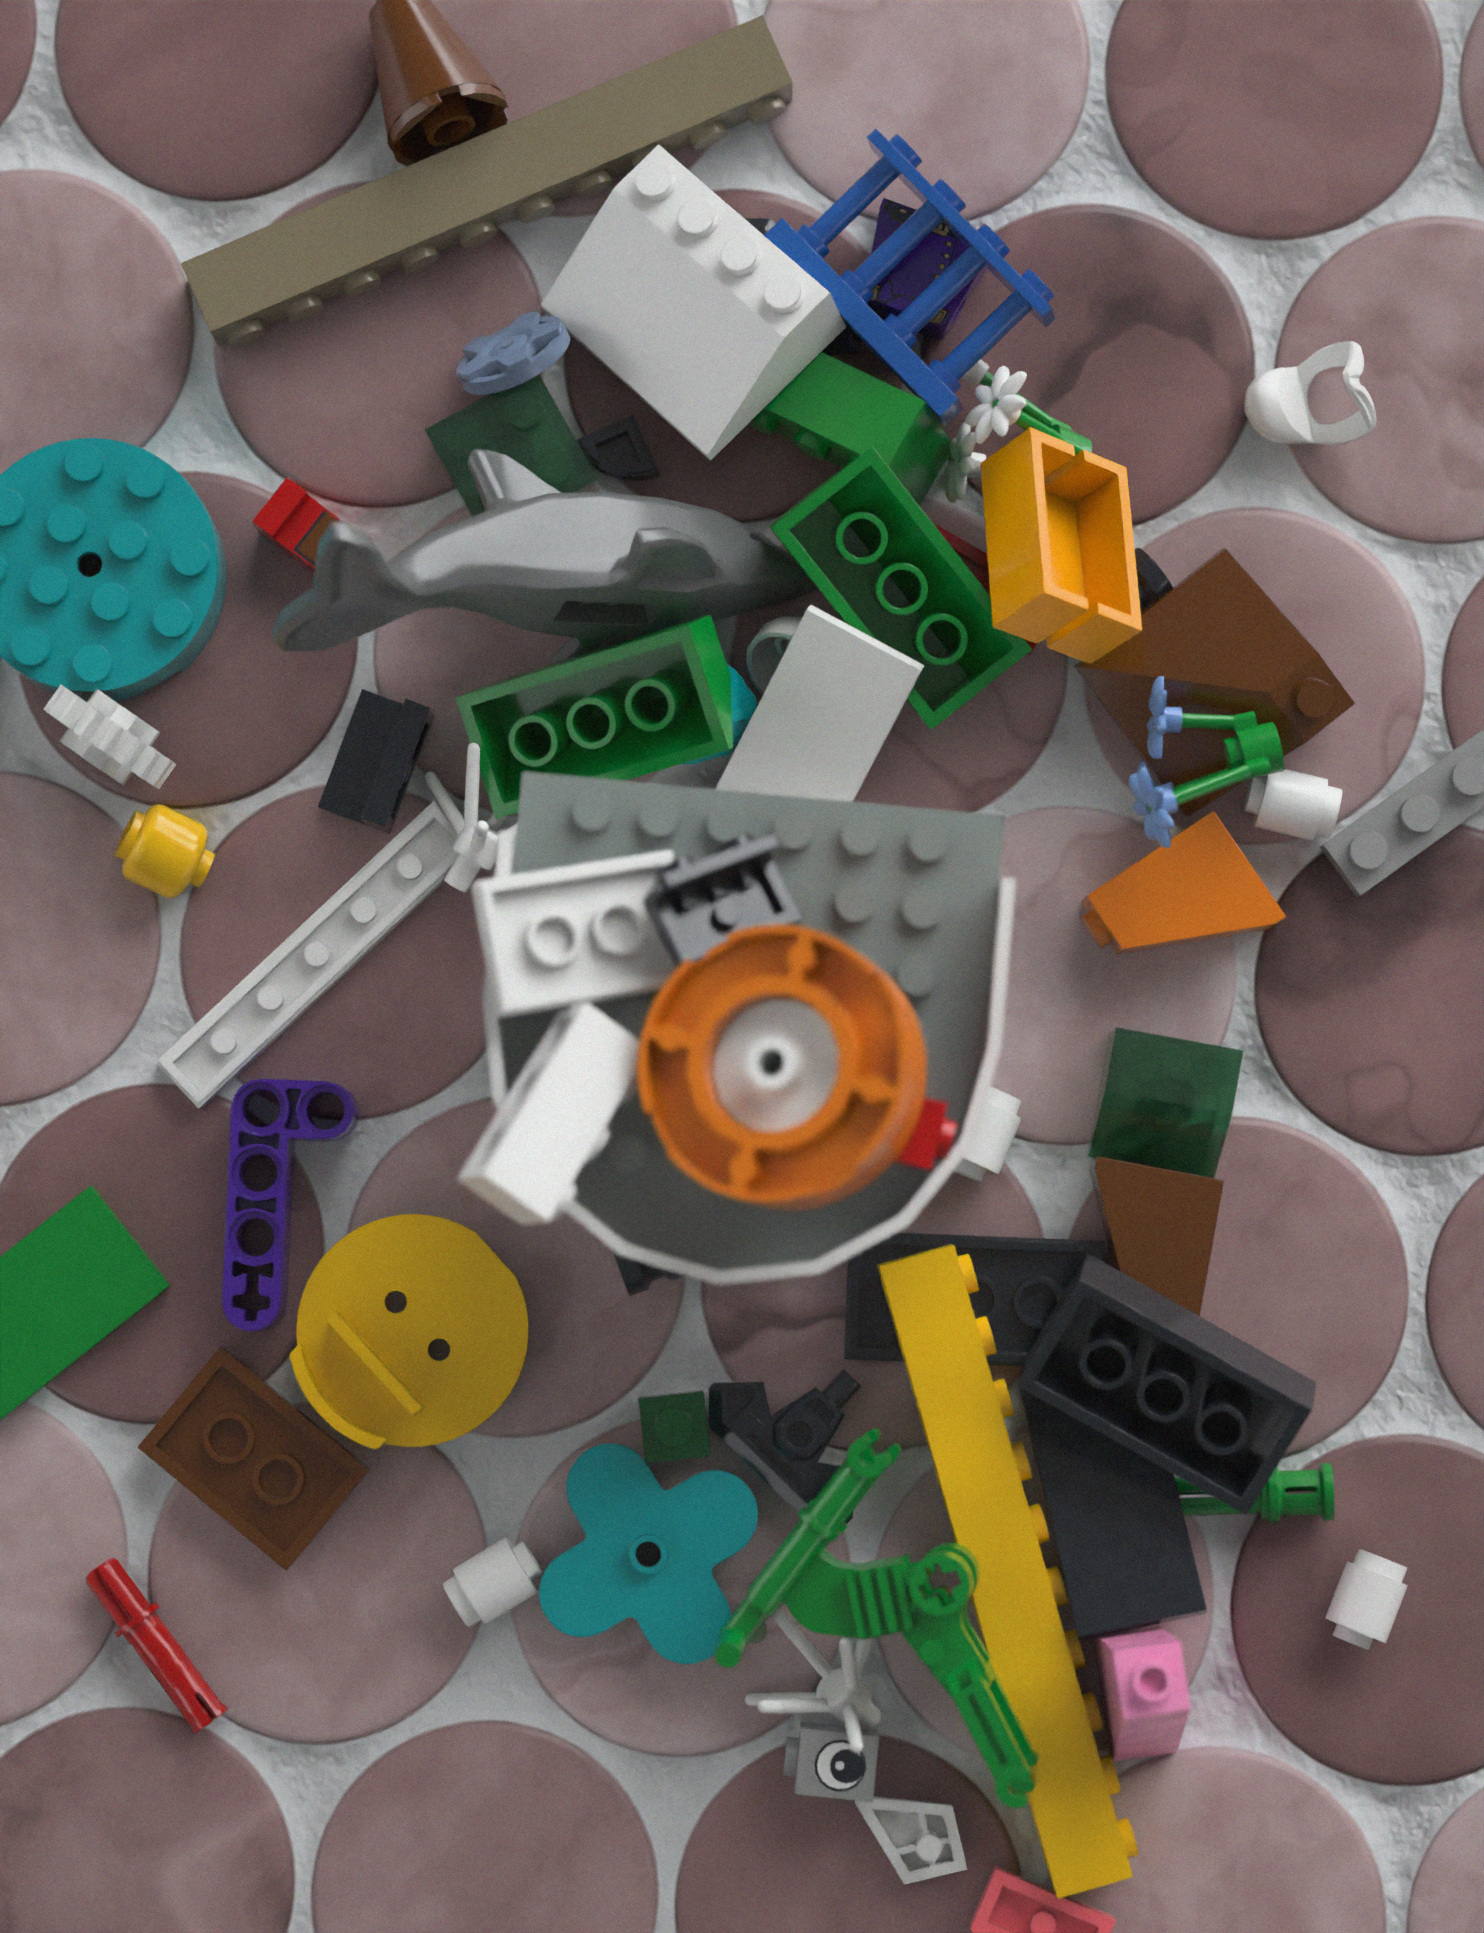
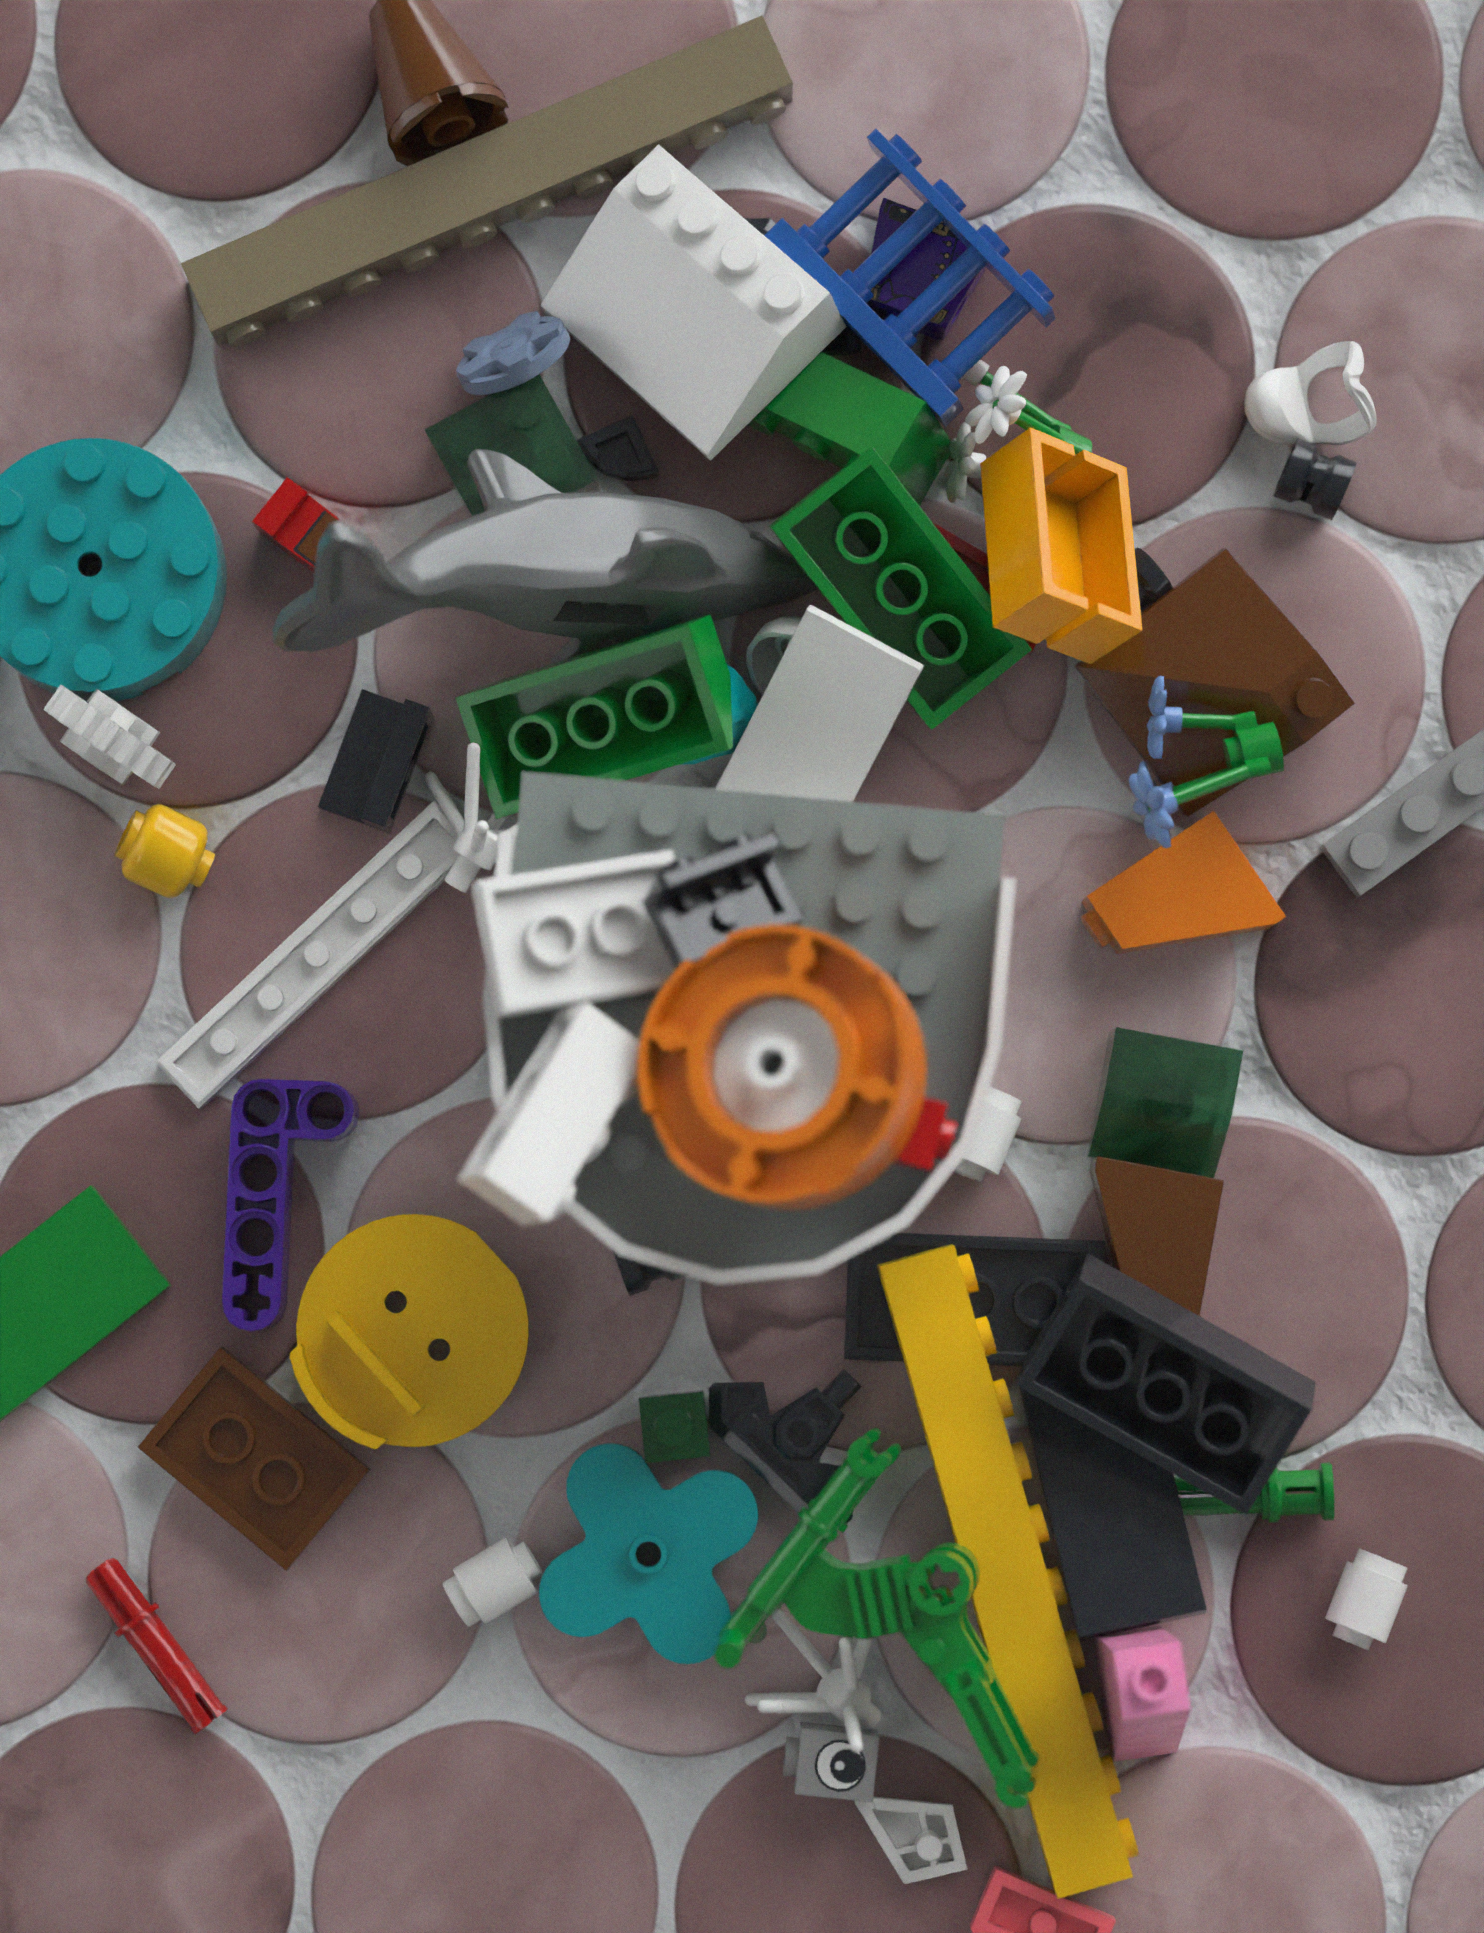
(1293, 804): white brick -> none
(1314, 479): none -> black wheel

